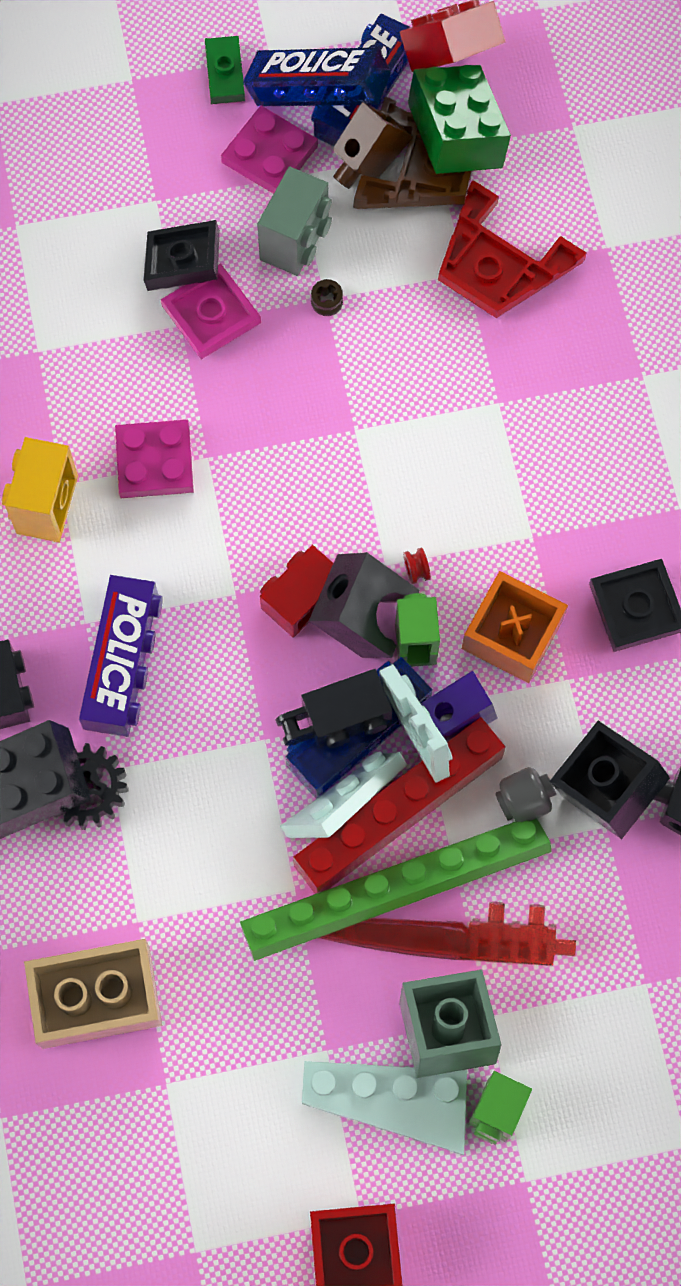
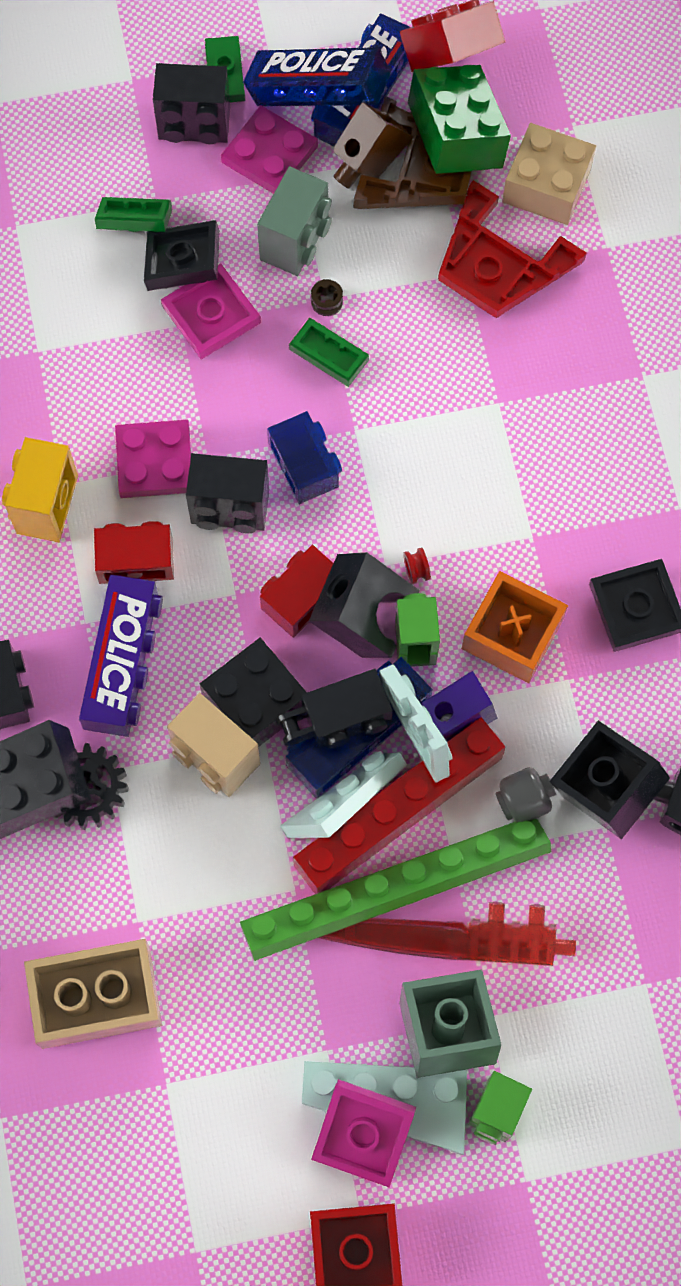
(133, 214): none -> green plate
(134, 551): none -> red brick
(191, 103): none -> black brick
(213, 746): none -> tan brick
(227, 492): none -> black brick
(254, 691): none -> black brick
(303, 457): none -> clear blue brick
(329, 352): none -> green plate
(363, 1133): none -> dark pink plate
(548, 173): none -> tan brick

